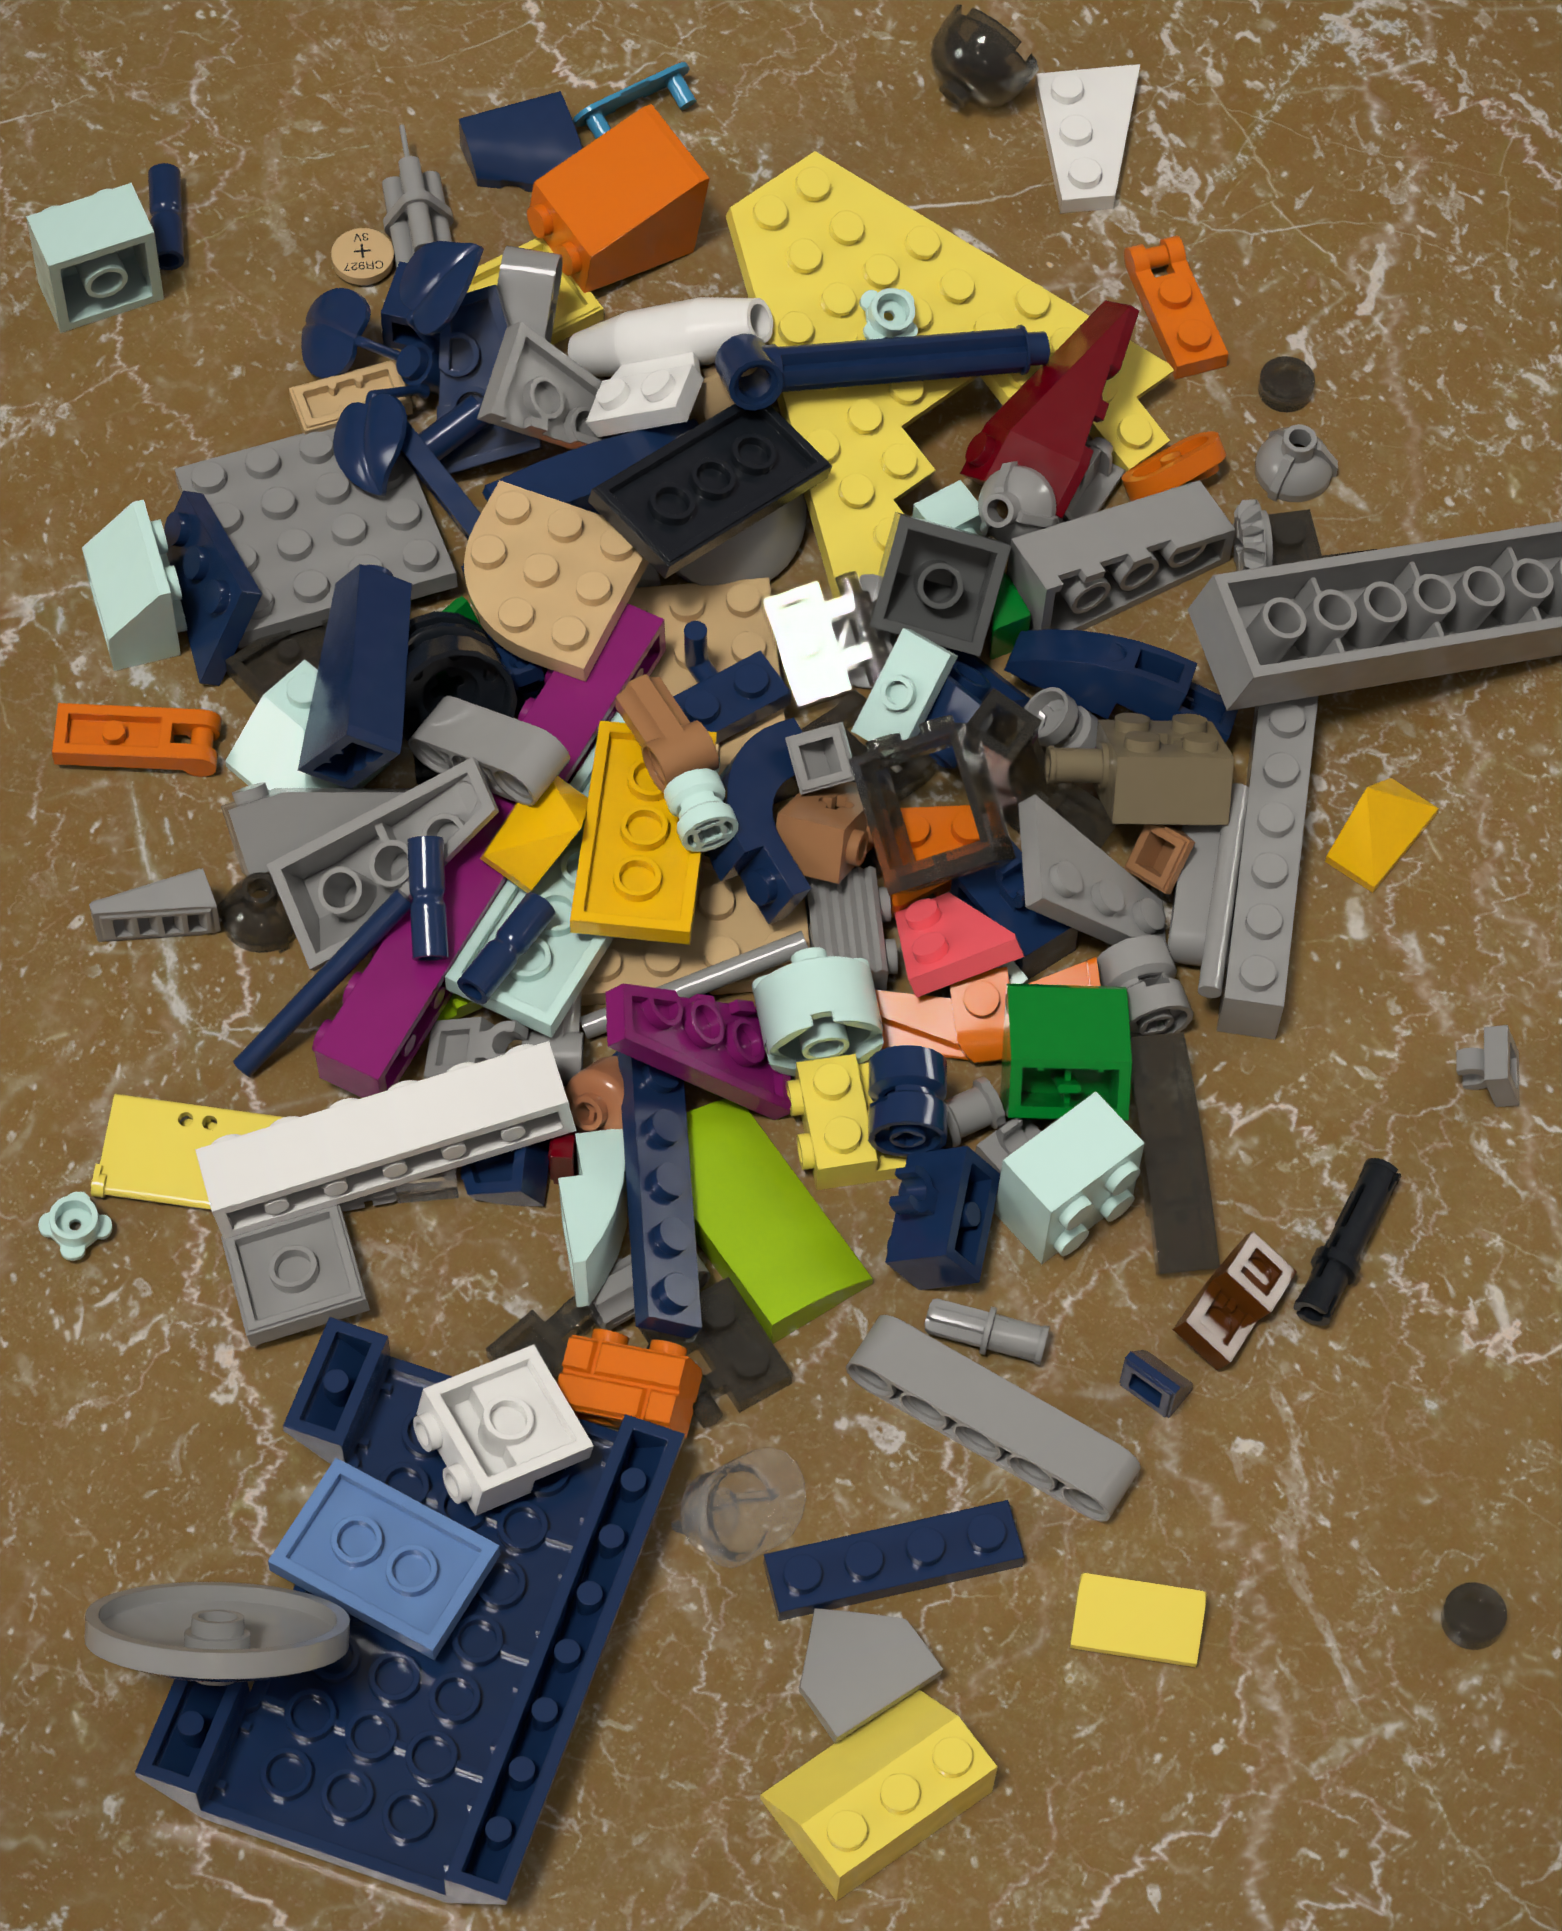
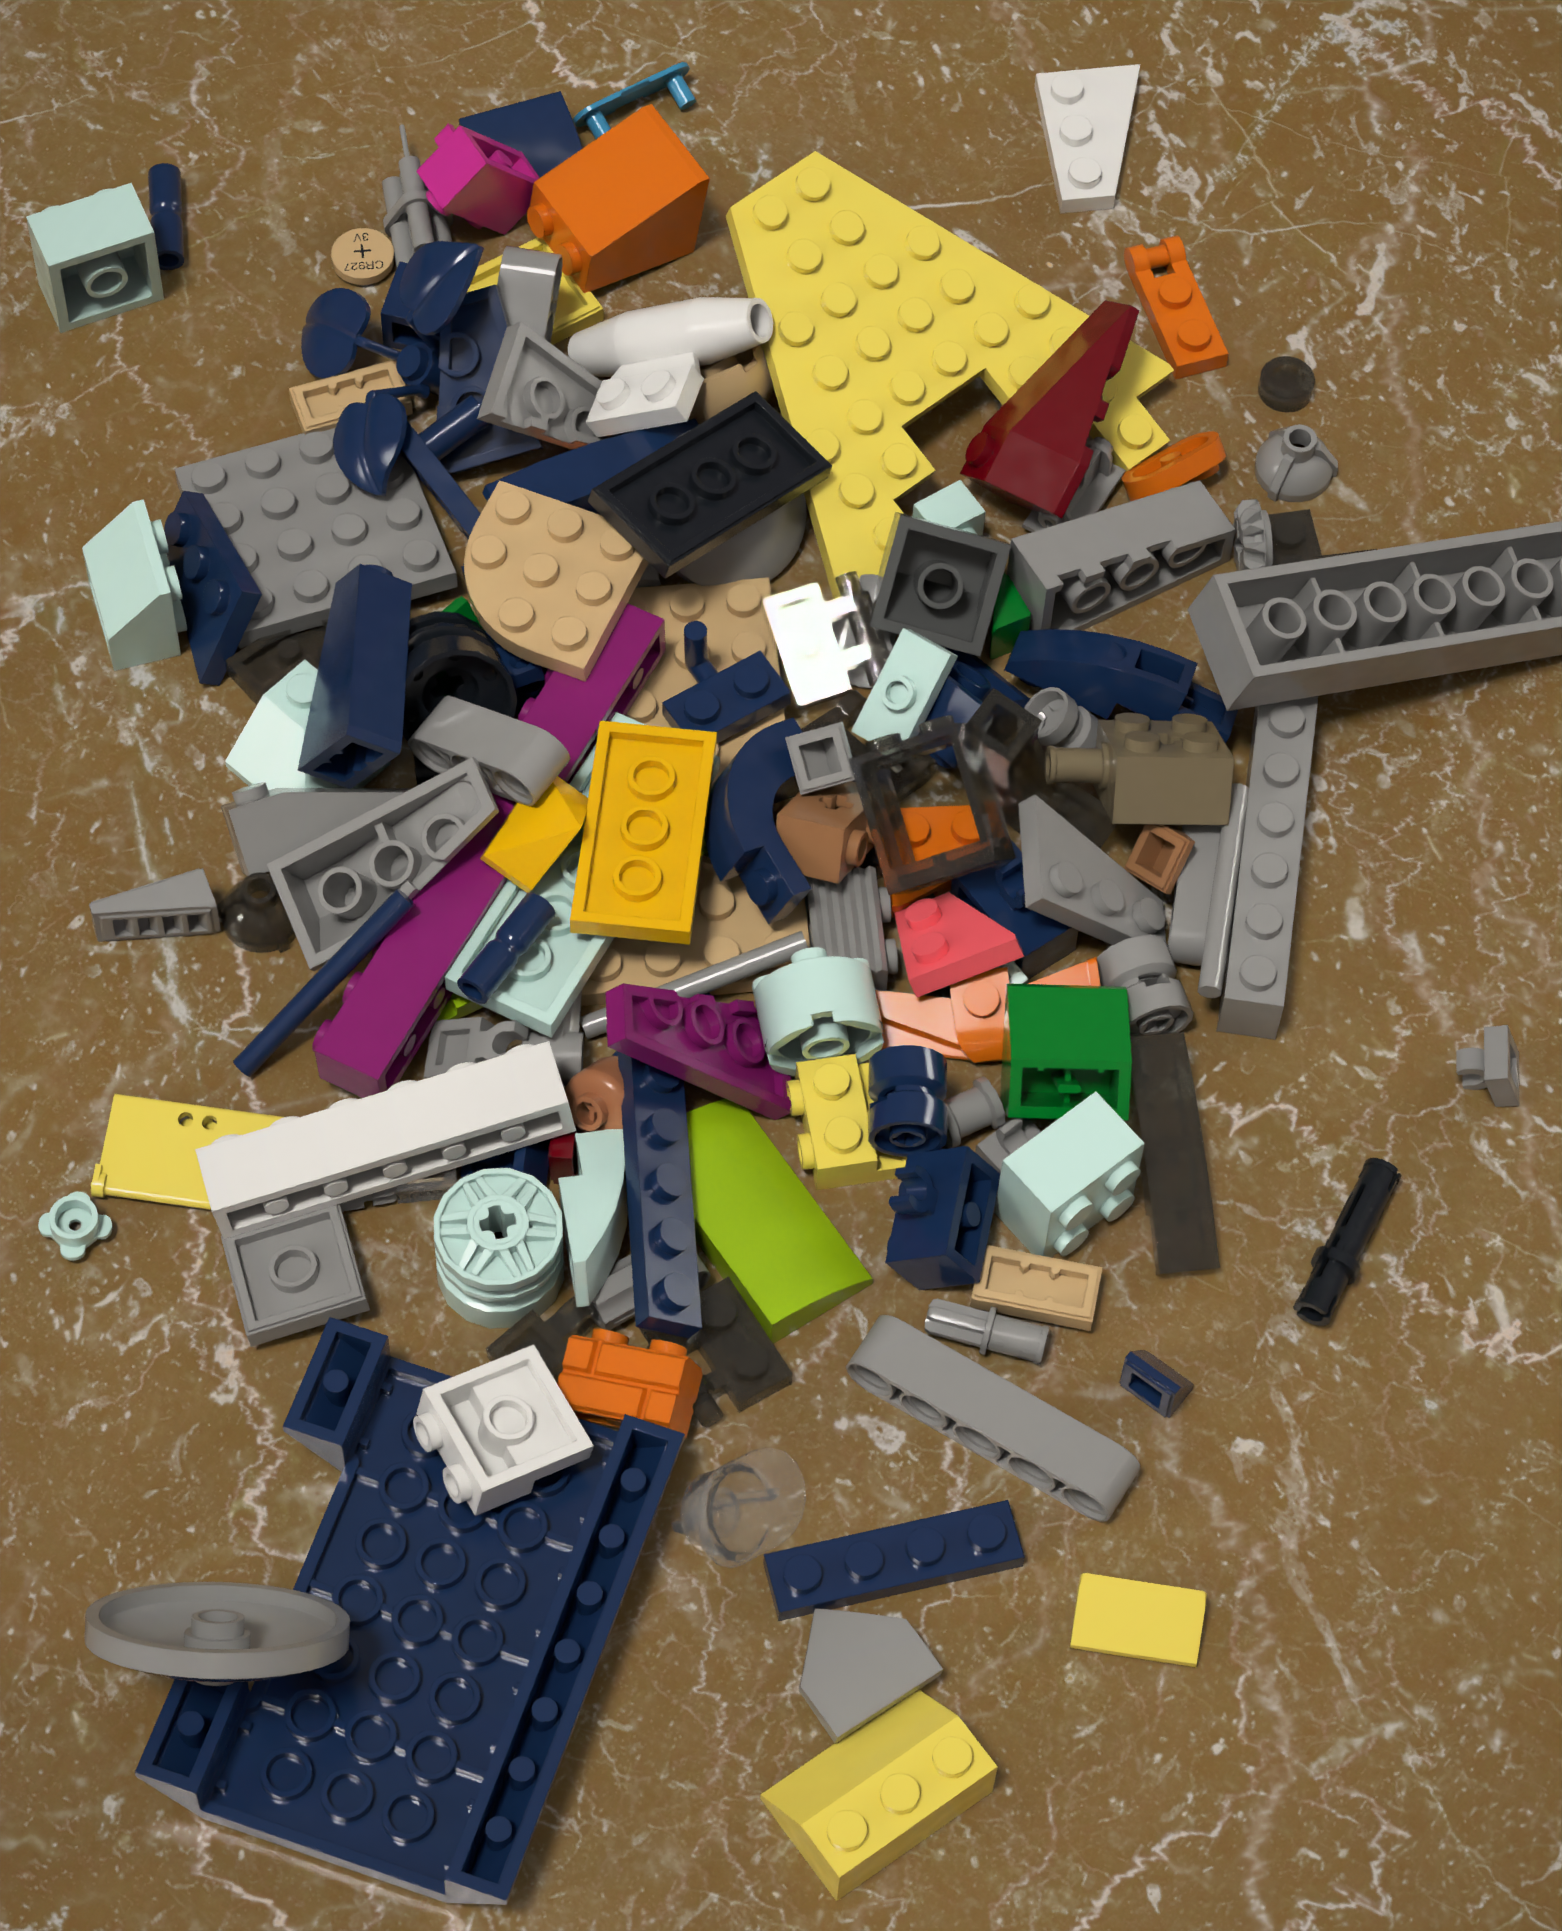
(136, 737): orange plate -> none
(384, 1558): medium blue plate -> none
(428, 907): dark blue piece -> none
(478, 179): none -> dark pink brick
(507, 1277): none -> light aqua wheel
(664, 732): medium nougat piece -> none
(703, 816): light aqua wheel -> none
(872, 361): dark blue piece -> none
(891, 300): light aqua plate -> none
(979, 60): clear smoke cylinder -> none
(1028, 500): light grey piece -> none
(1037, 1288): none -> tan plate
(1234, 1300): reddish brown slope -> none
(1379, 832): yellow slope -> none
(1473, 1616): clear smoke tile -> none

